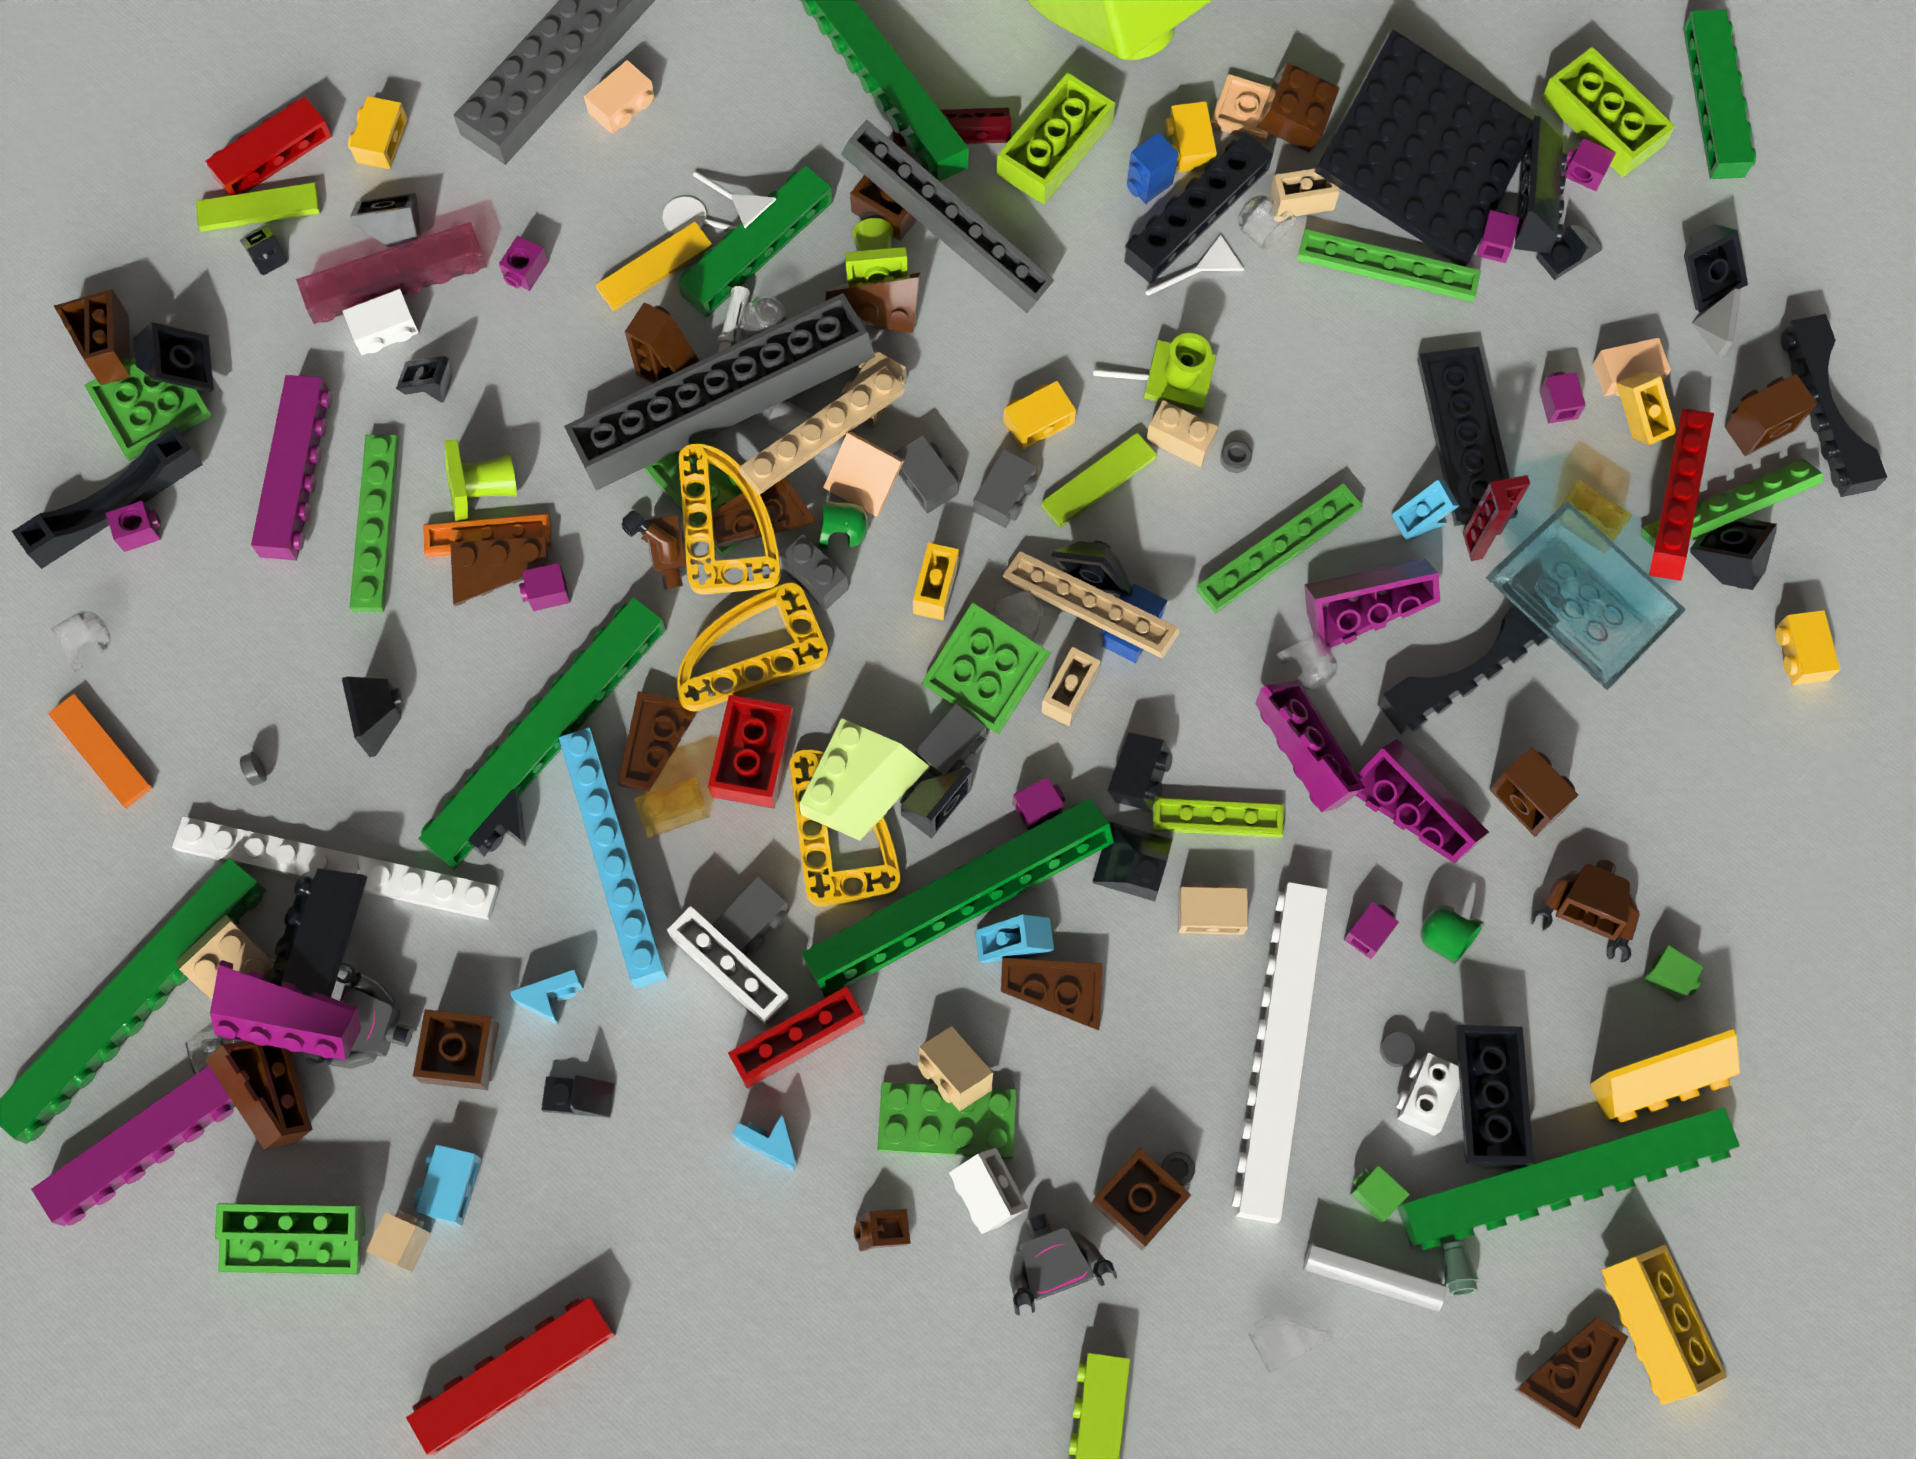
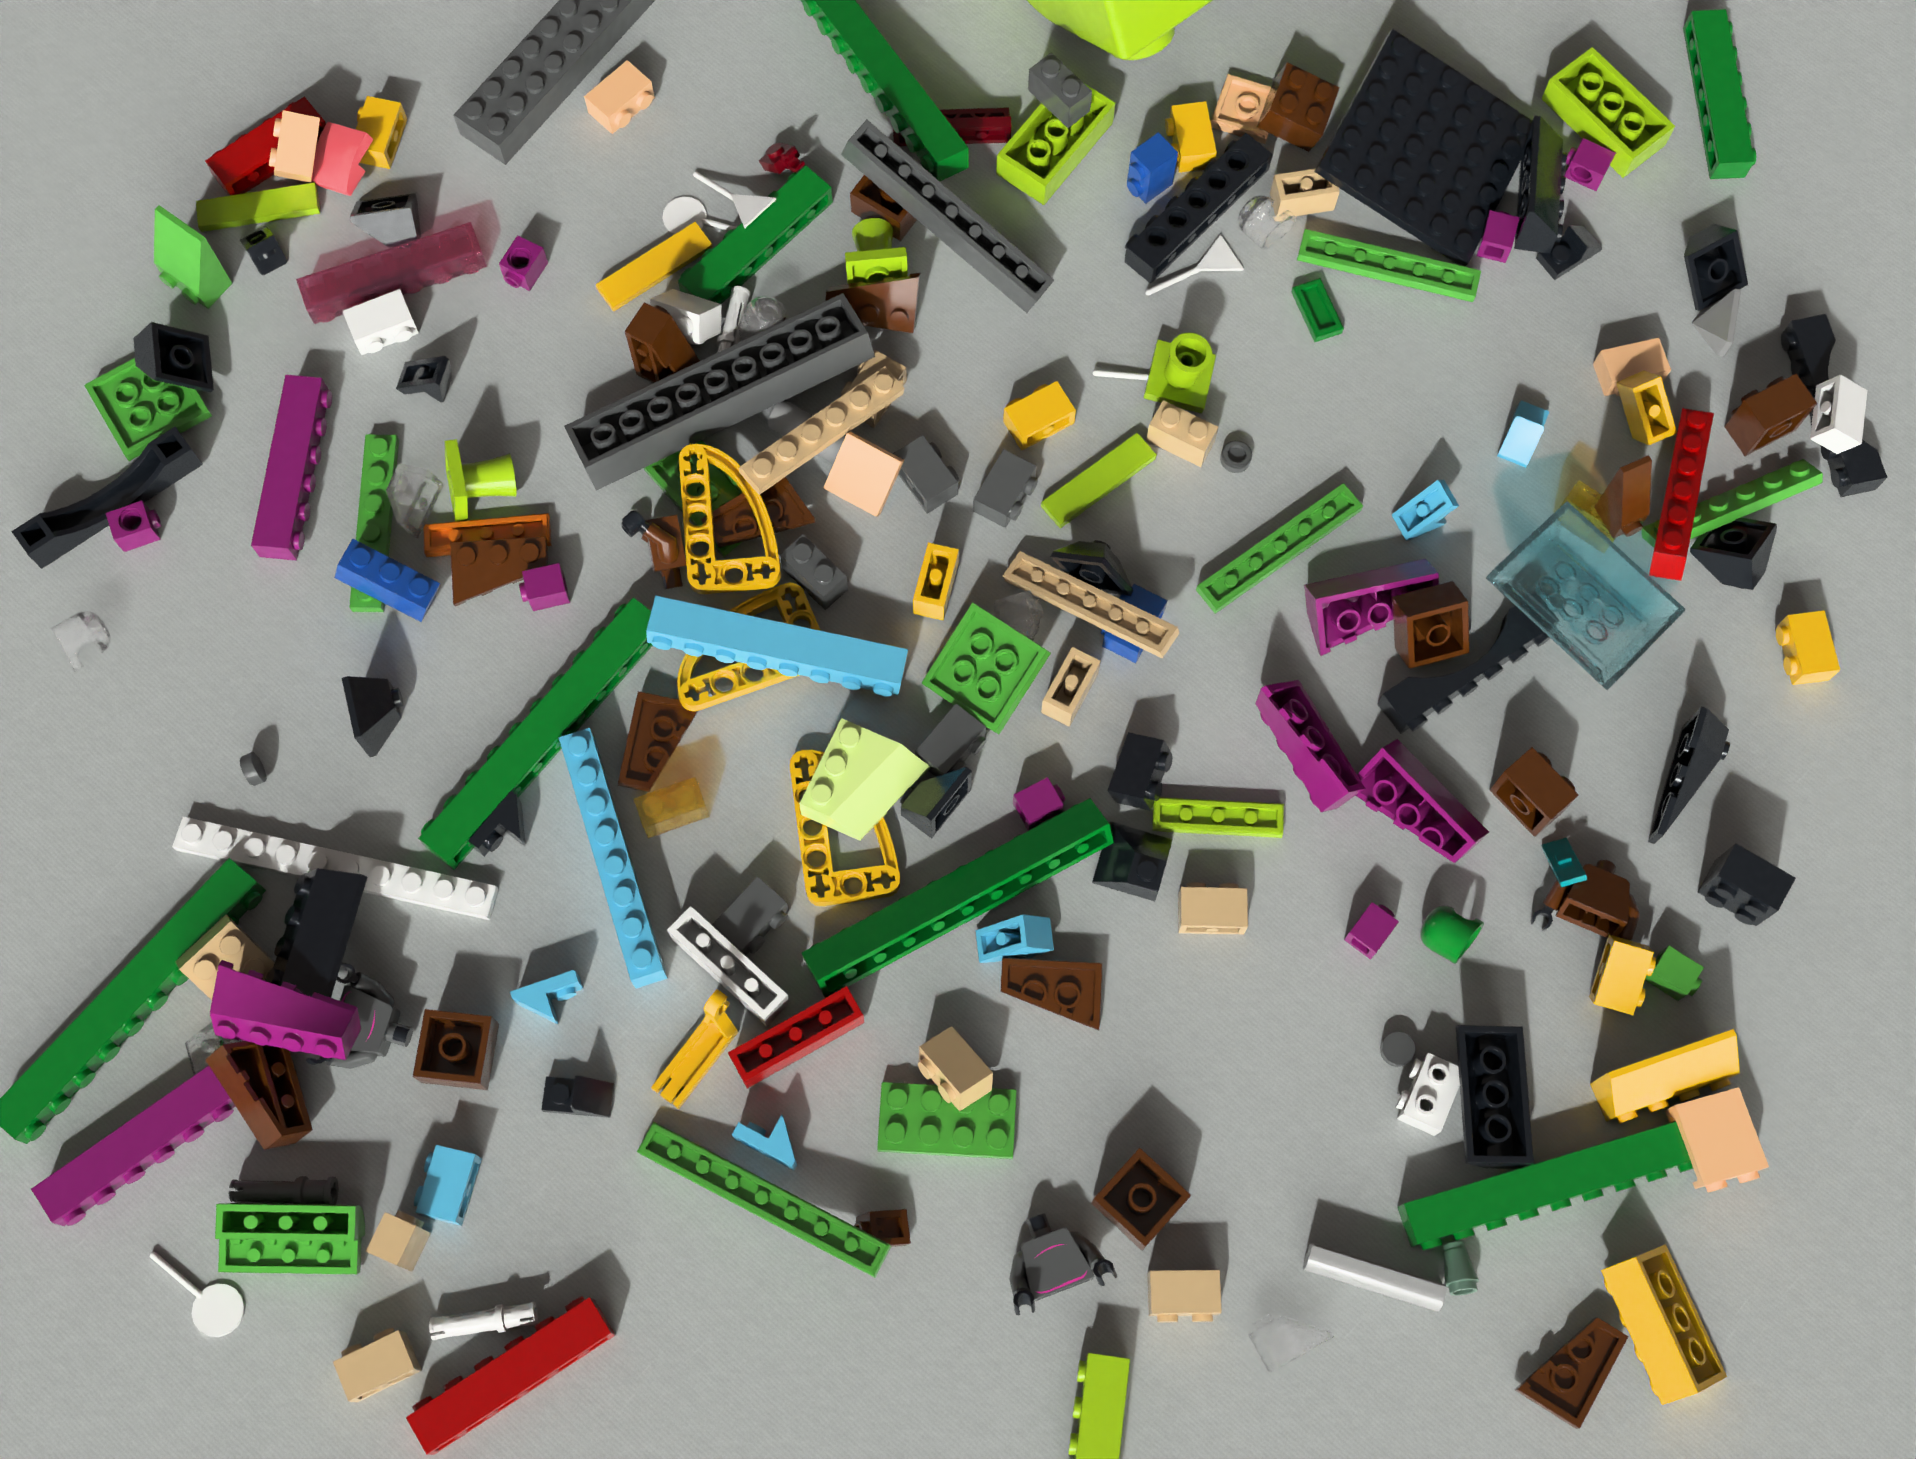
(100, 334): reddish brown wedge -> none
(100, 751): orange tile -> none
(187, 260): none -> slope
(215, 1309): none -> white piece
(295, 147): none -> light nougat brick
(298, 1191): none -> dark grey pin
(338, 158): none -> coral slope
(376, 1365): none -> tan brick
(386, 580): none -> blue brick
(413, 496): none -> clear slope
(486, 1320): none -> white pin
(694, 316): none -> white brick
(698, 1052): none -> yellow hinge
(751, 751): red brick -> none
(765, 1199): none -> bright green tile
(776, 646): none -> medium azure brick
(781, 157): none -> dark red plate
(843, 518): green helmet -> none
(988, 1190): white brick -> none
(1059, 90): none -> dark grey brick
(1179, 1167): dark grey tile -> none
(1184, 1294): none -> tan brick
(1281, 1053): white brick -> none
(1315, 659): clear helmet -> none
(1317, 310): none -> green tile
(1378, 1193): bright green brick -> none
(1431, 624): none -> reddish brown brick
(1463, 425): black plate -> none
(1493, 514): dark red fence -> none
(1523, 434): none -> slope
(1562, 397): magenta brick -> none
(1564, 862): none -> teal piece
(1622, 975): none -> yellow brick
(1627, 499): none -> reddish brown slope
(1696, 754): none -> black wedge
(1719, 1139): none -> light nougat panel
(1746, 885): none -> black brick
(1839, 414): none -> white brick

